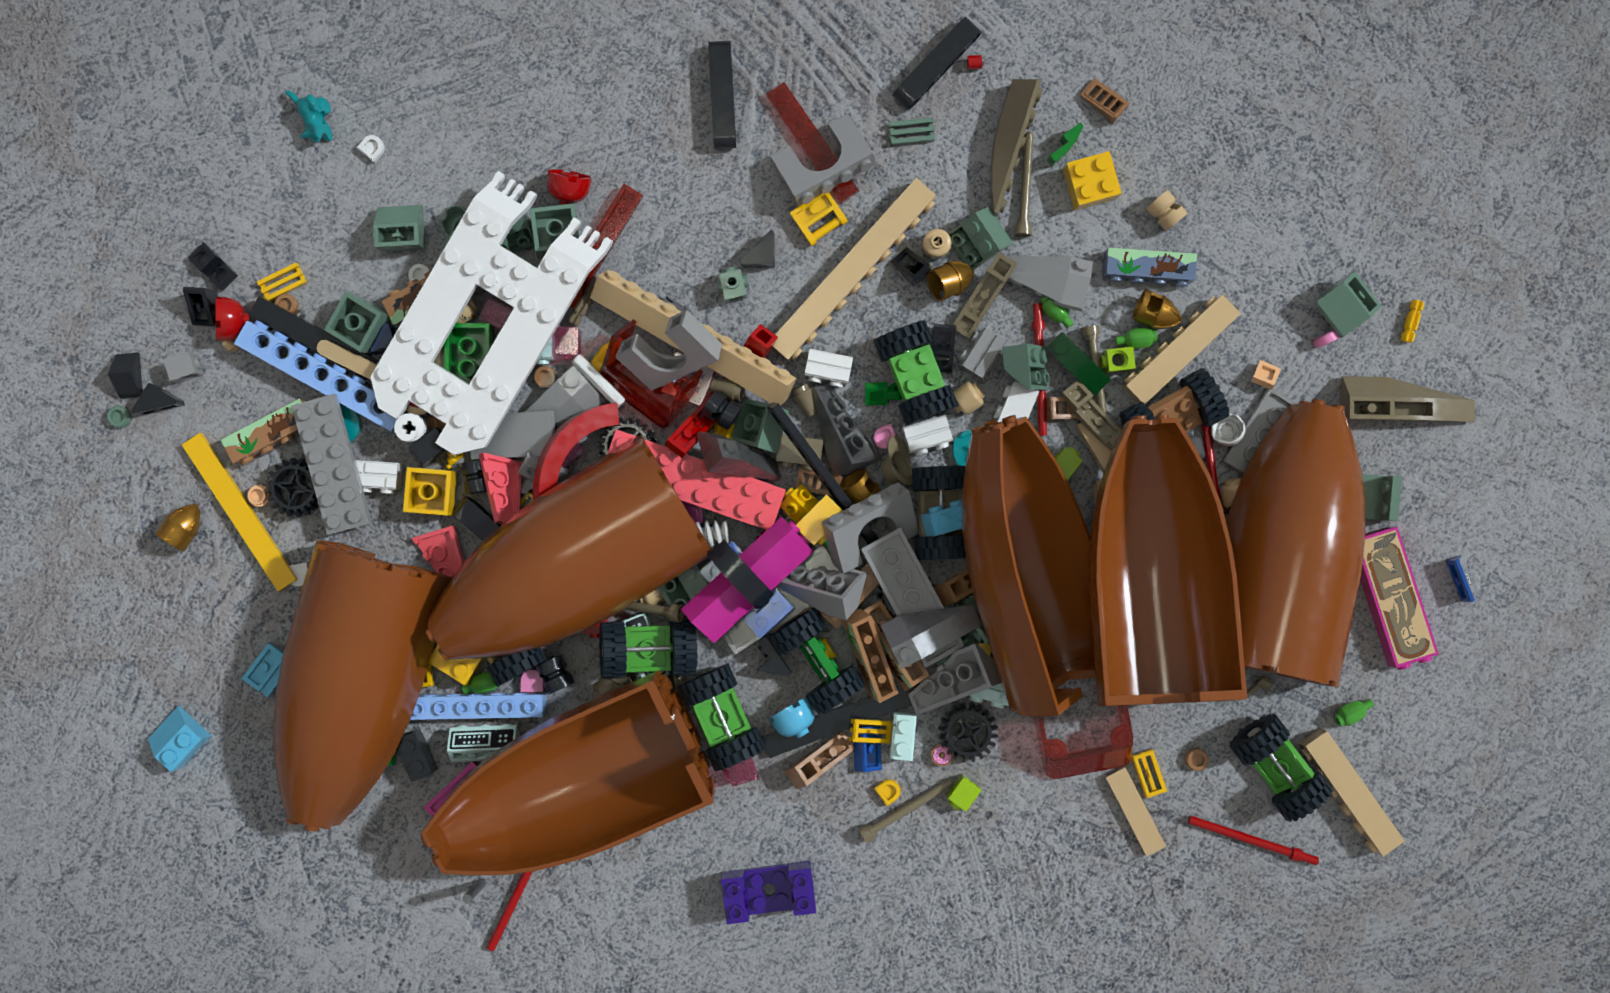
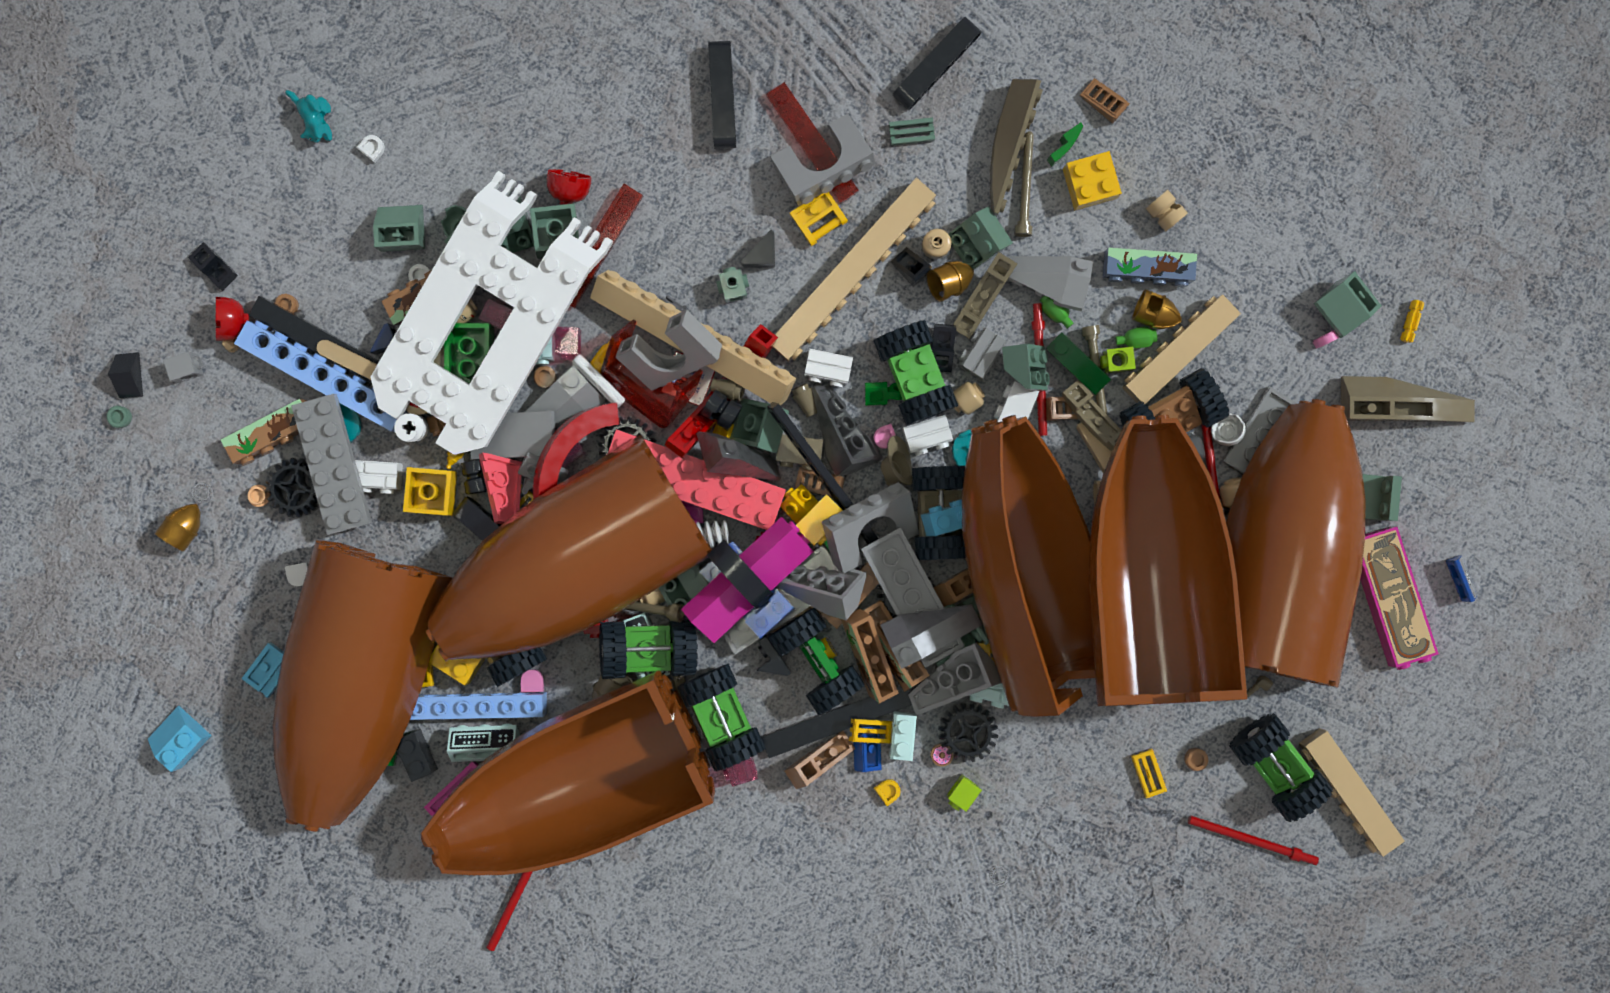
(154, 400): black slope -> none
(201, 305): black slope -> none
(239, 511): yellow tile -> none
(265, 289): yellow tile -> none
(357, 322): sand green brick -> none
(426, 449): black slope -> none
(441, 550): coral wing -> none
(471, 894): flat silver bar -> none
(480, 684): bright green plant -> none
(555, 674): black wheel -> none
(581, 307): dark tan axle -> none
(745, 895): dark purple plate -> none
(794, 719): medium azure cylinder -> none
(859, 486): pearl gold helmet -> none
(869, 832): dark tan piece -> none
(974, 62): red piece -> none
(1061, 764): clear red windscreen -> none
(1068, 461): lime brick -> none
(1135, 811): tan tile -> none
(1265, 375): light nougat plate -> none
(1352, 712): bright green plant -> none

